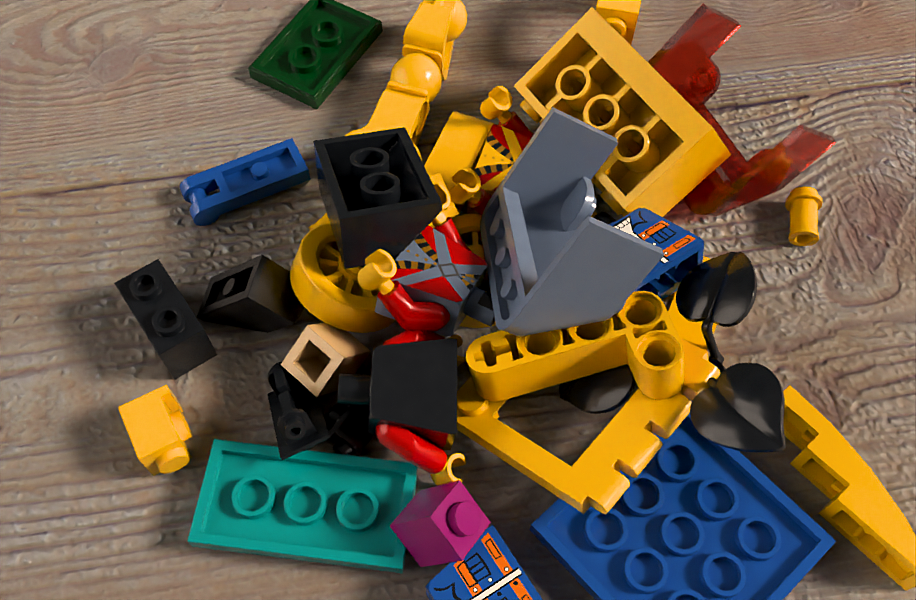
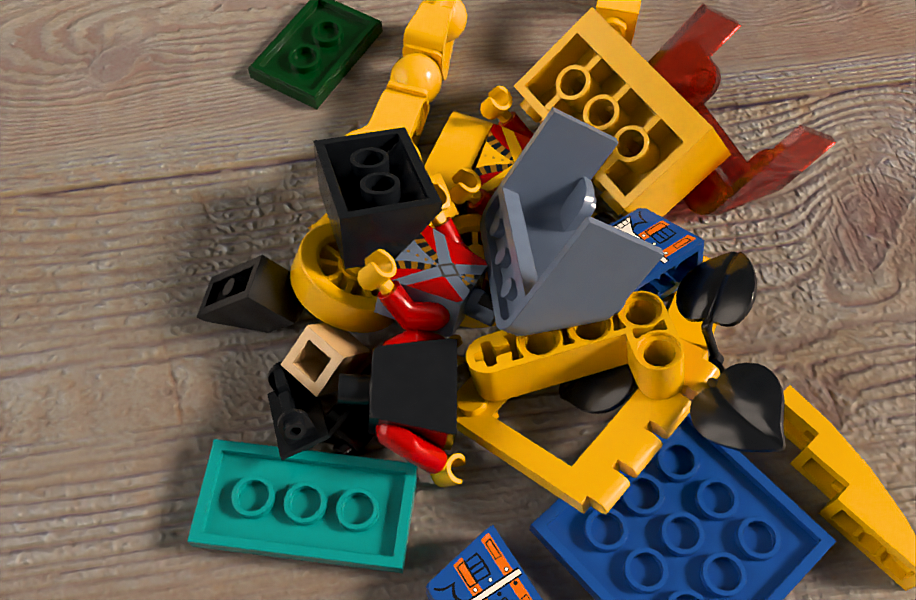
(158, 430): yellow brick -> none
(166, 319): black brick -> none
(244, 181): blue plate -> none
(440, 524): magenta brick -> none
(803, 219): yellow pin -> none

